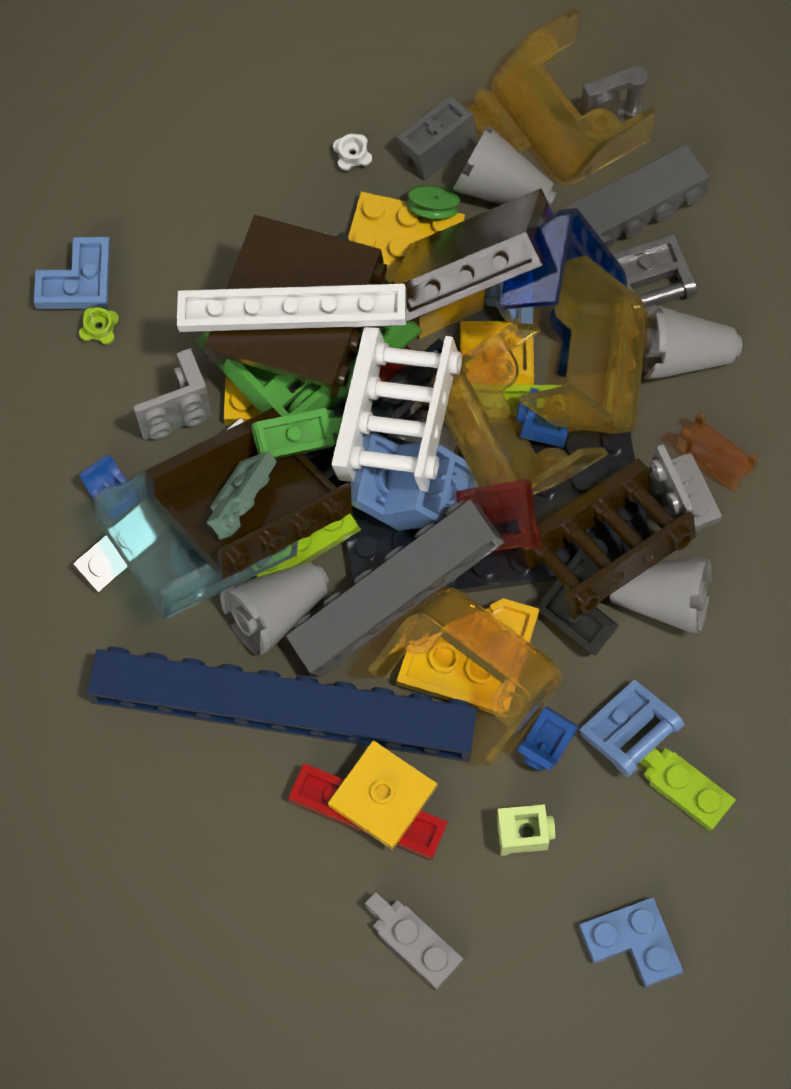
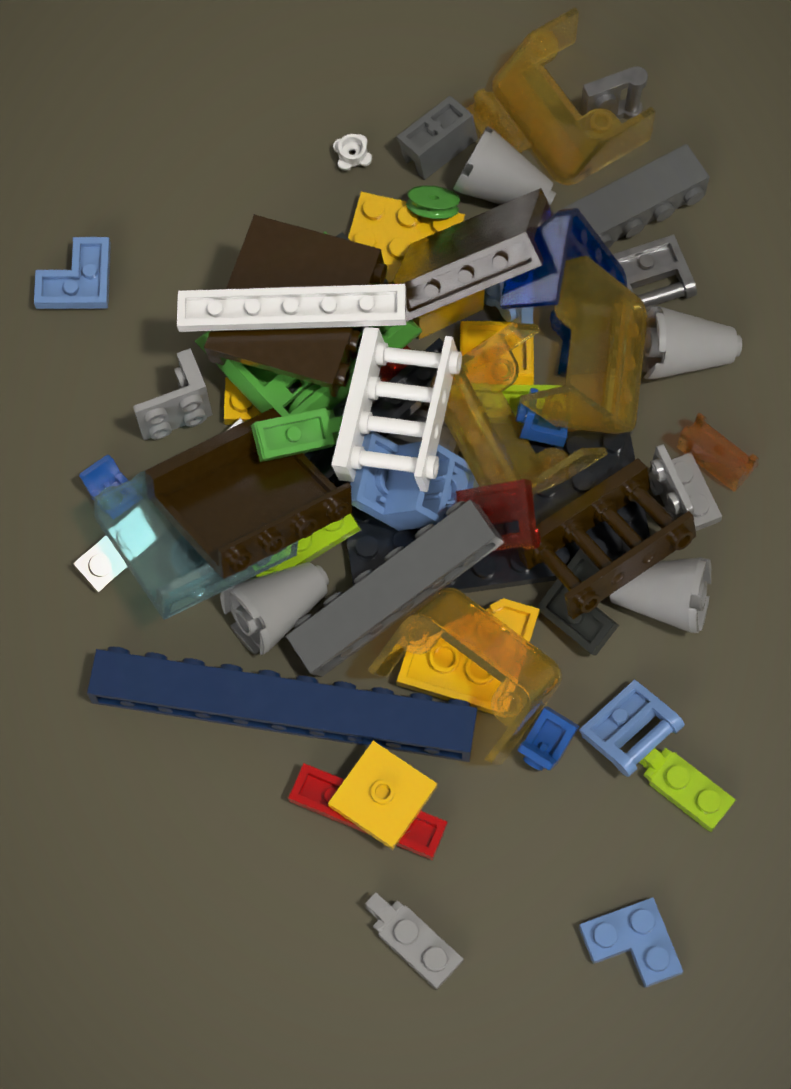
(98, 315): lime plate -> none
(239, 493): sand green hinge -> none
(513, 819): yellowish green brick -> none

